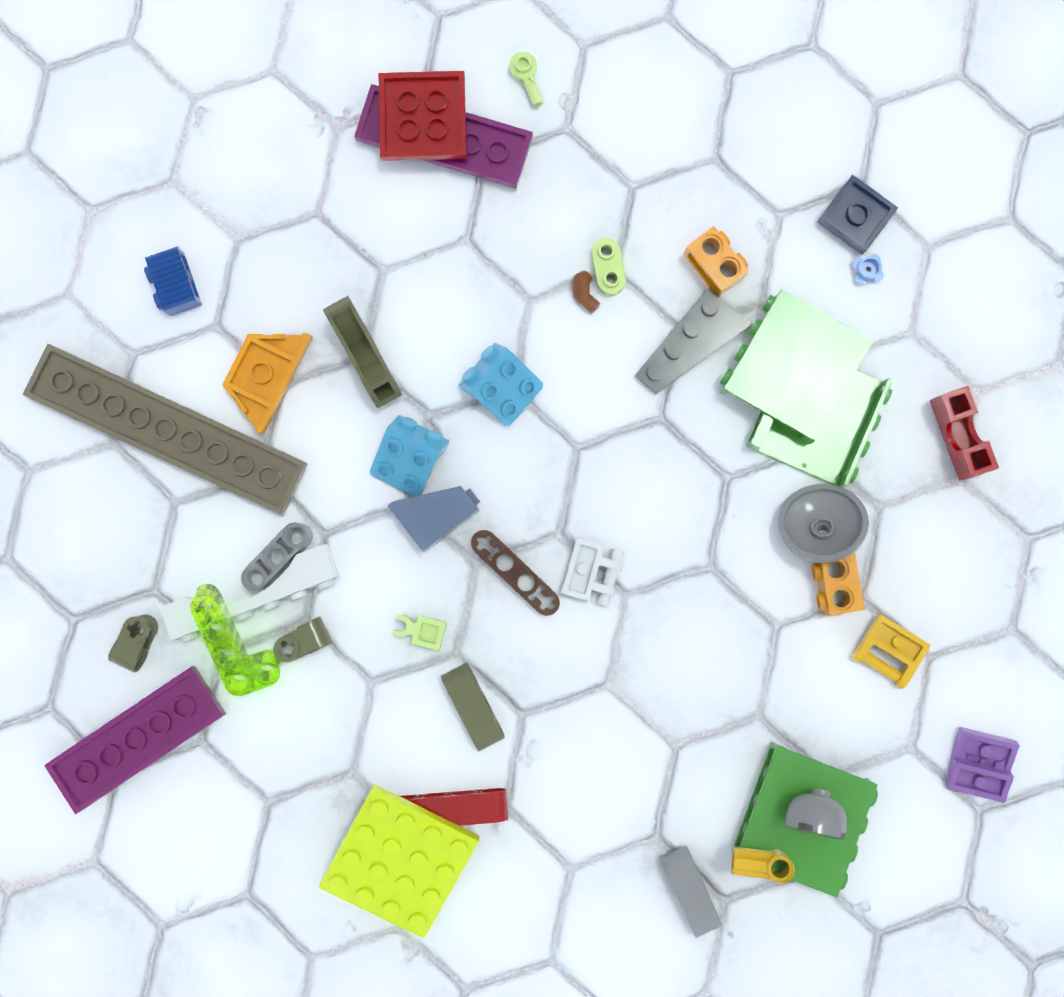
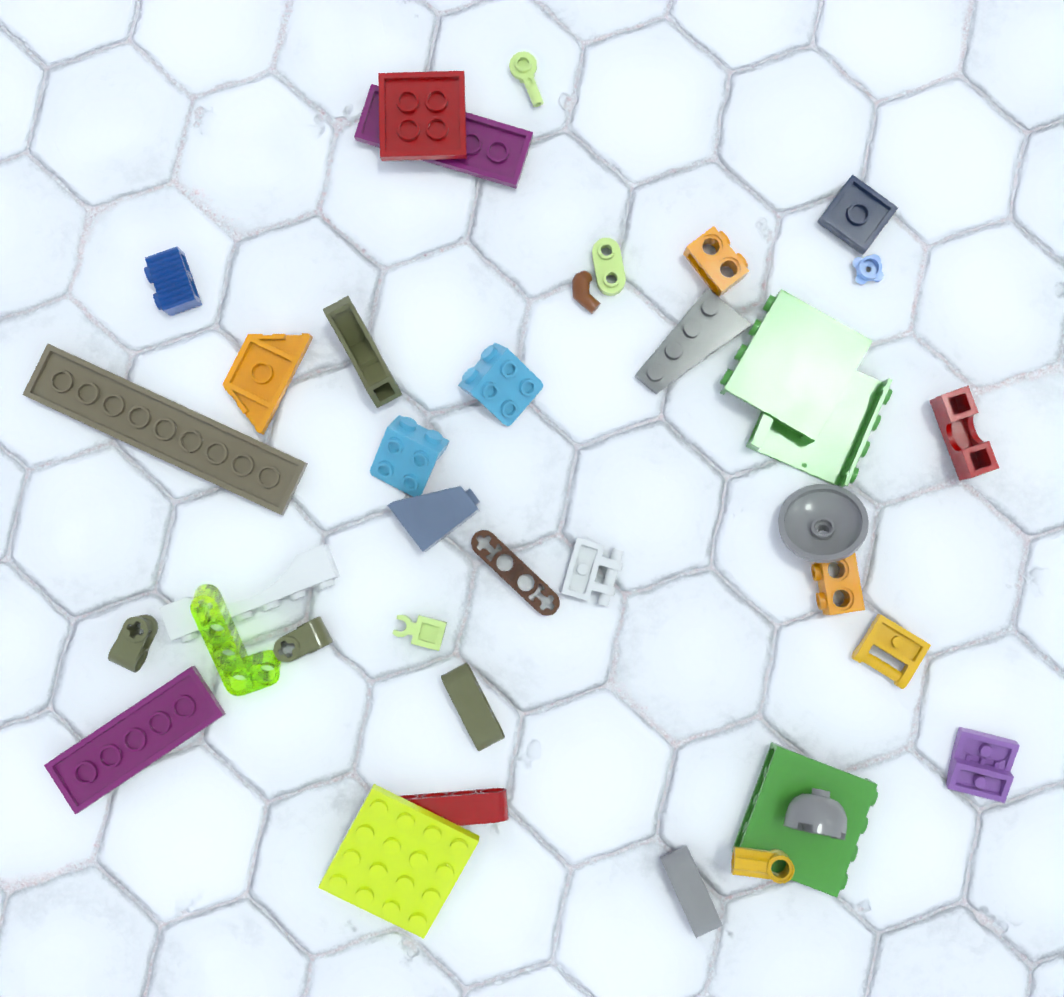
(264, 563): light grey beam -> none

